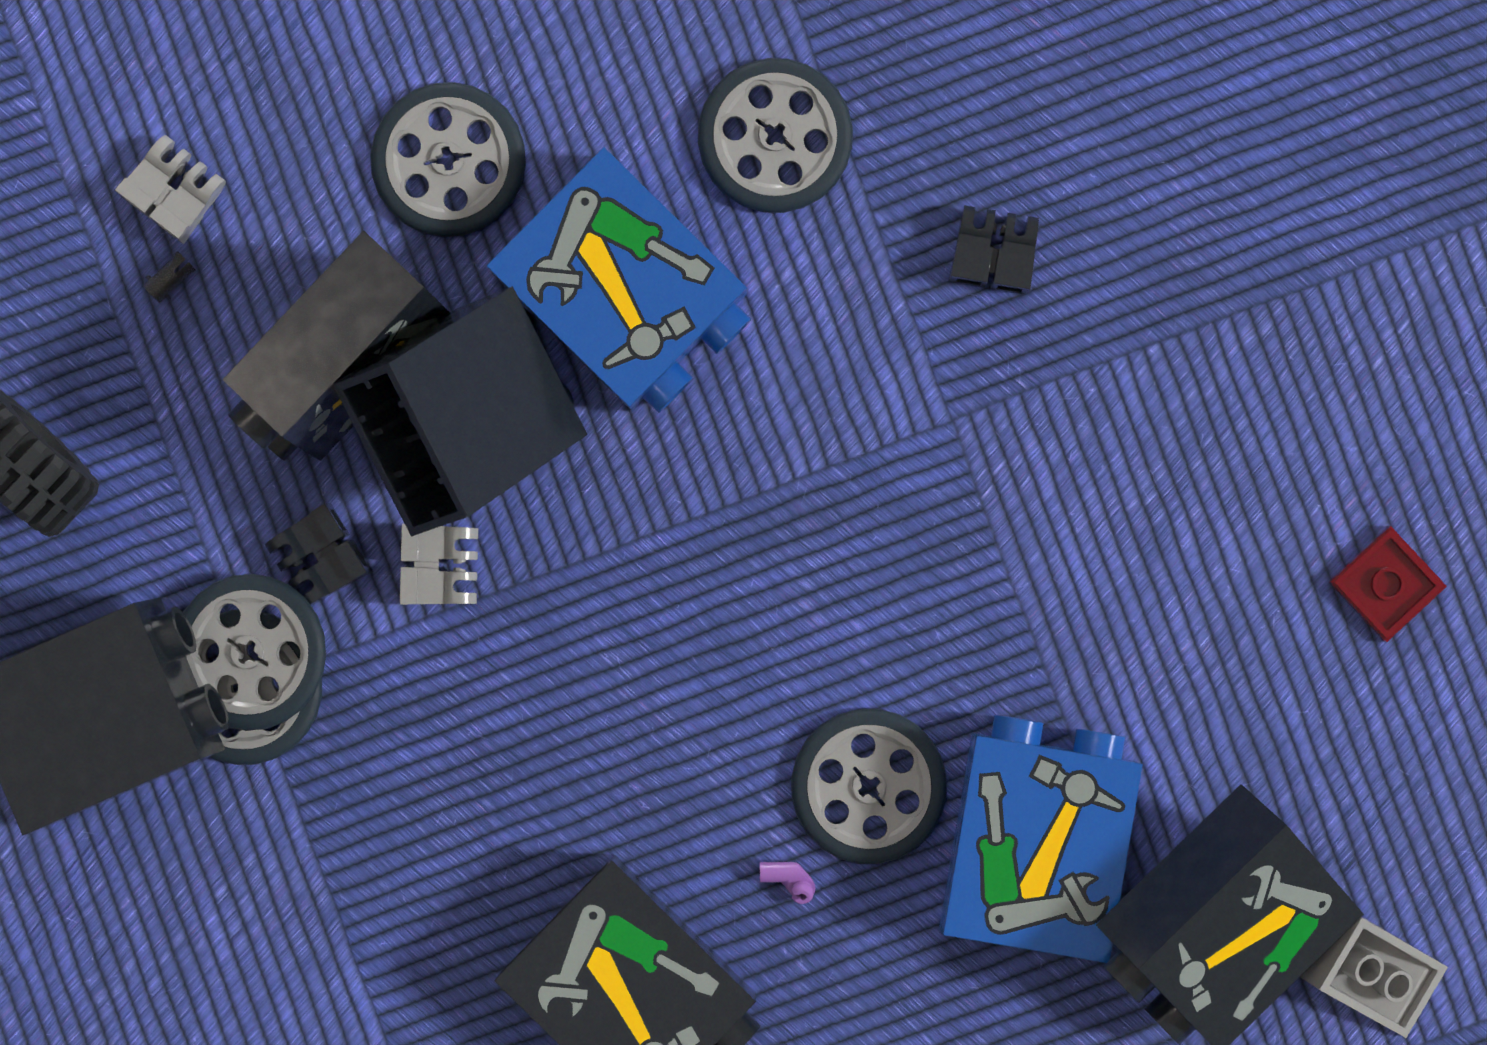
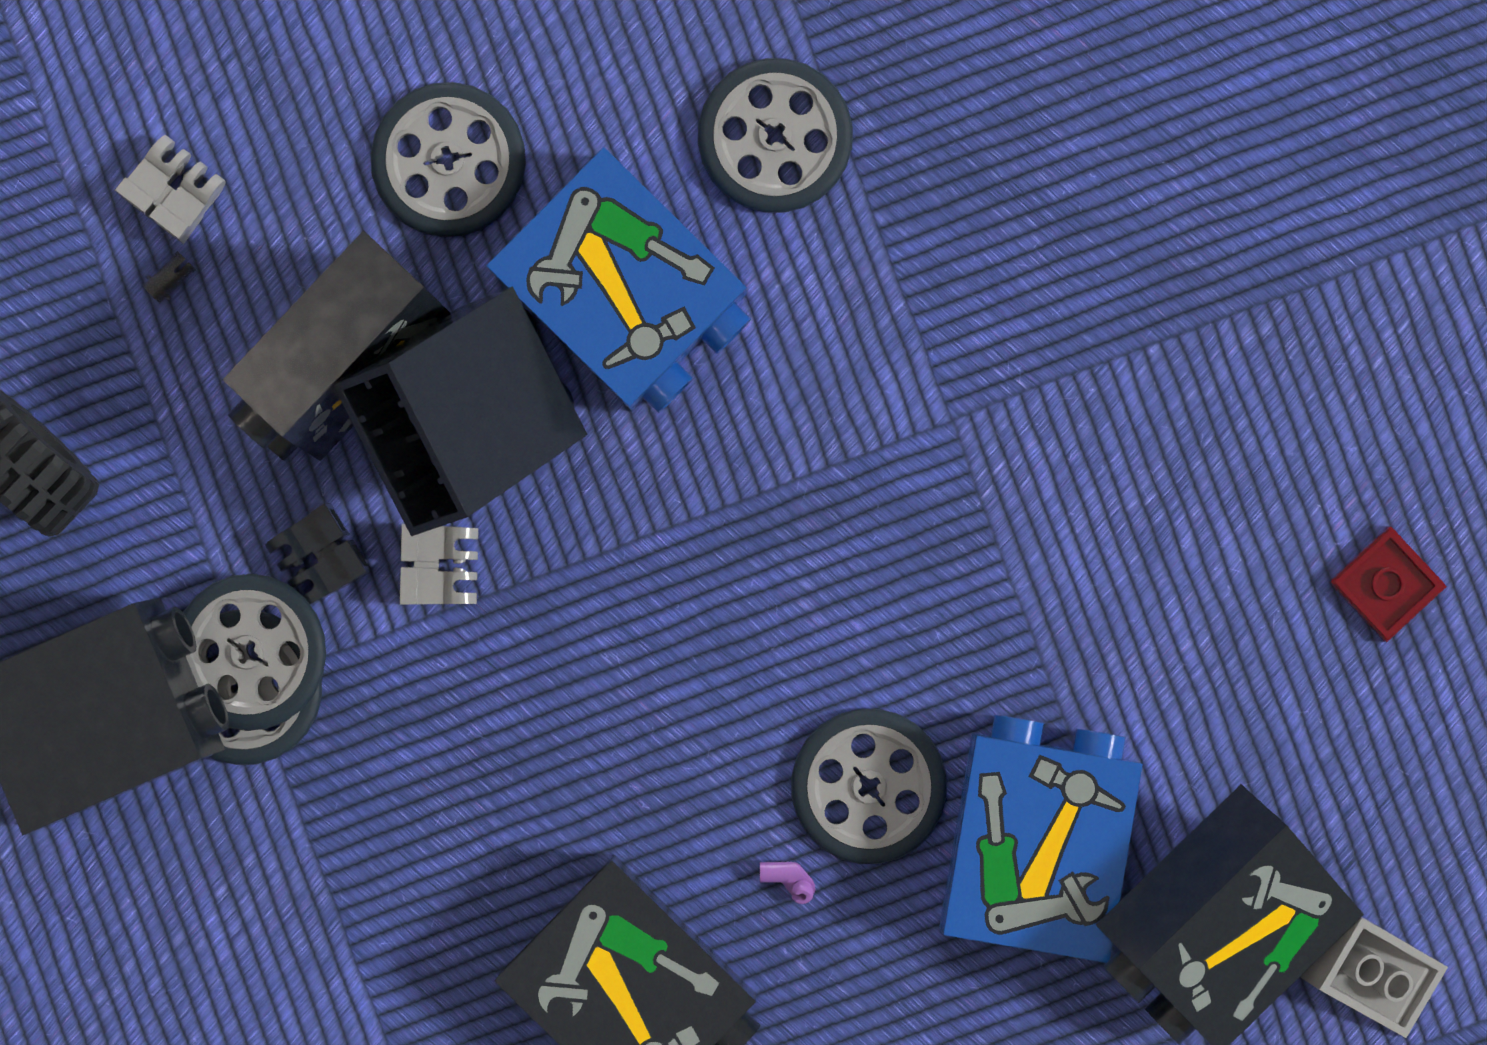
(1009, 265): black legs -> none

